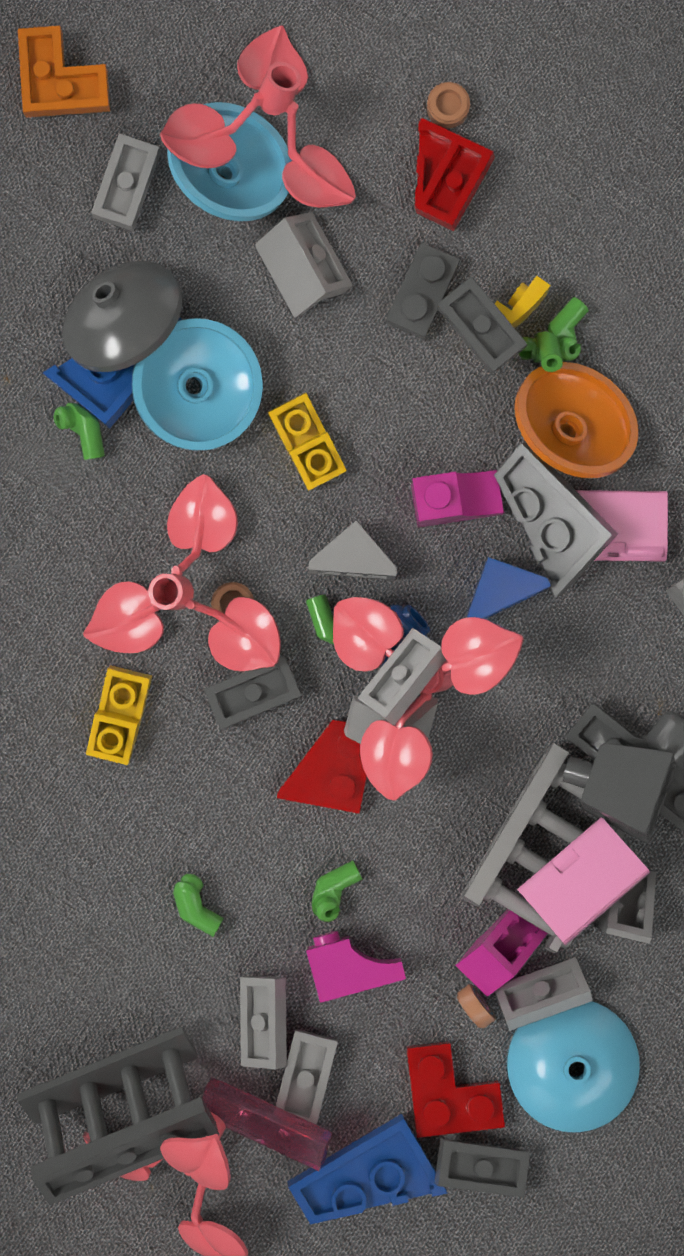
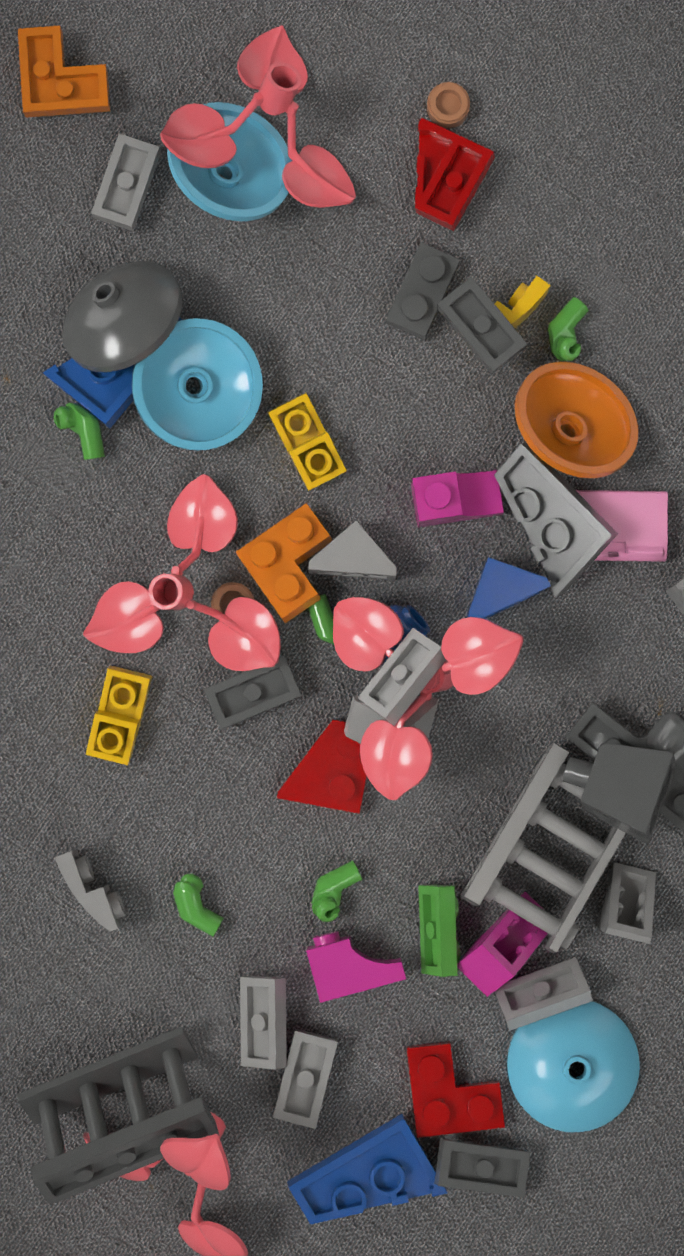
(100, 903): none -> light grey slope
(268, 1124): clear pink tile -> none
(275, 560): none -> orange plate
(302, 263): light grey panel -> none
(438, 930): none -> bright green plate
(476, 1006): nougat tile -> none
(543, 349): bright green arm -> none
(583, 881): bright pink piece -> none

